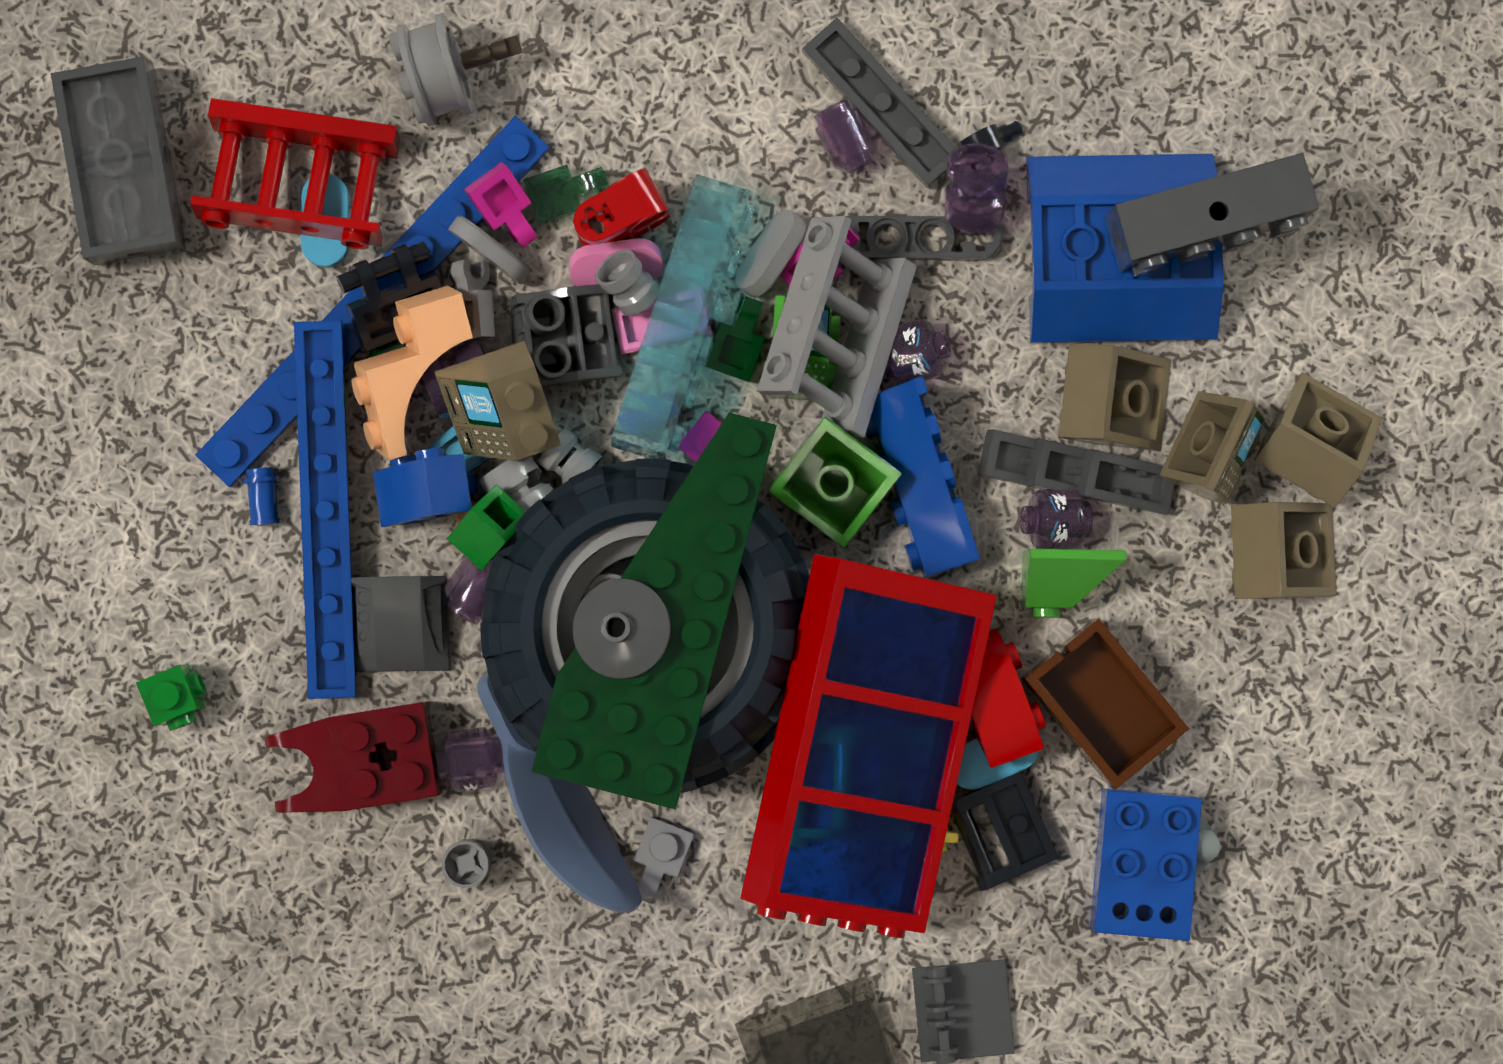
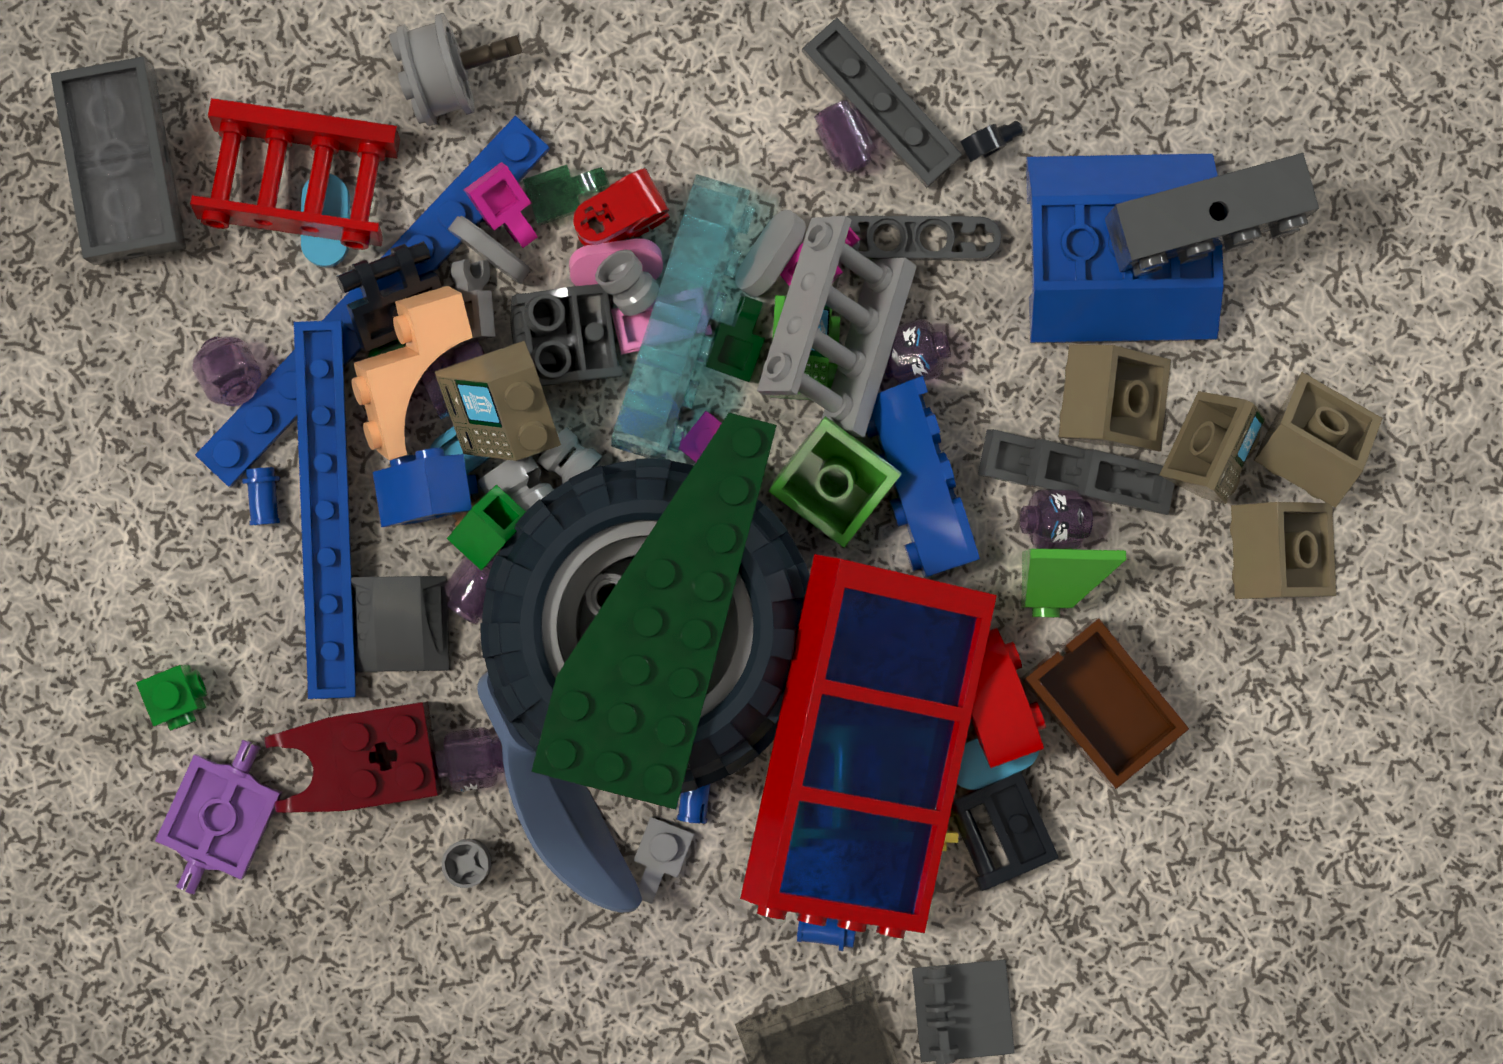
(218, 817): none -> medium lavender plate
(227, 371): none -> clear purple head
(645, 631): dark grey dish -> none
(694, 805): none -> blue pin
(828, 934): none -> blue pin
(976, 188): clear purple wheel -> none
(1149, 863): blue piece -> none

